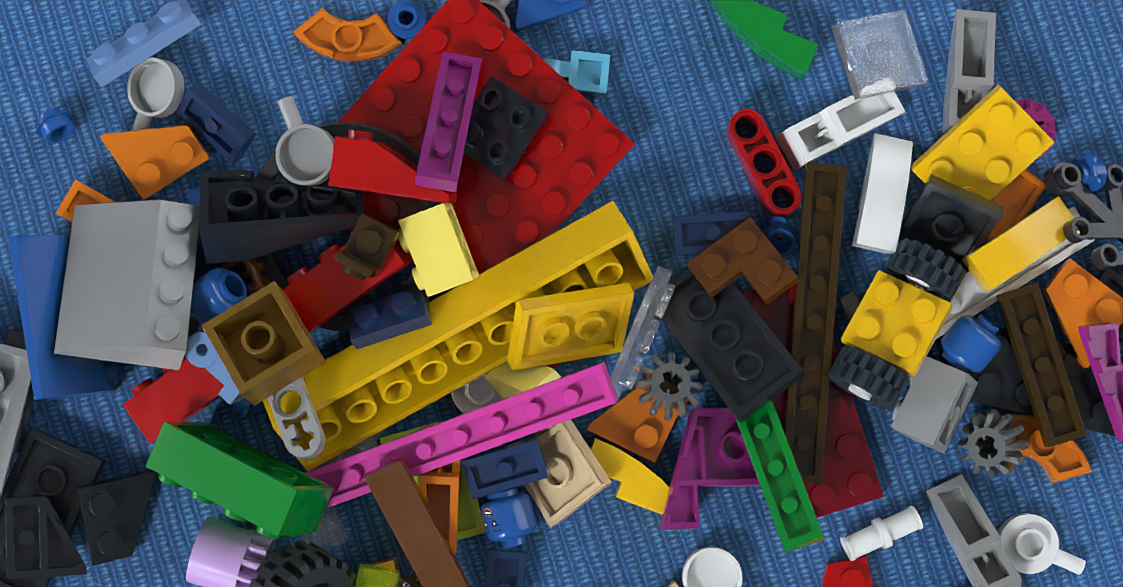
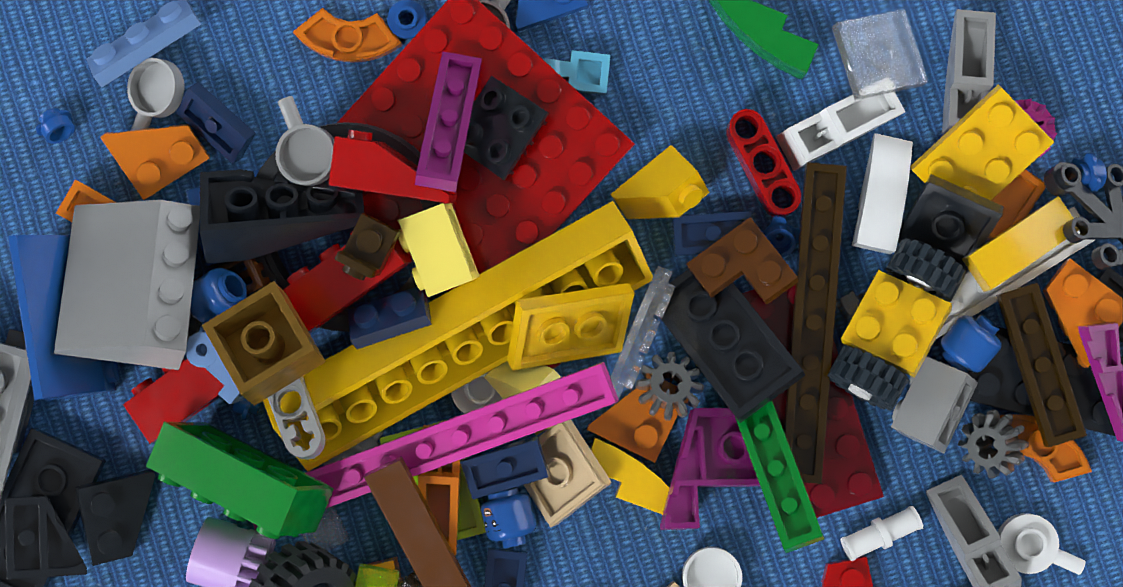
(661, 188): none -> yellow slope

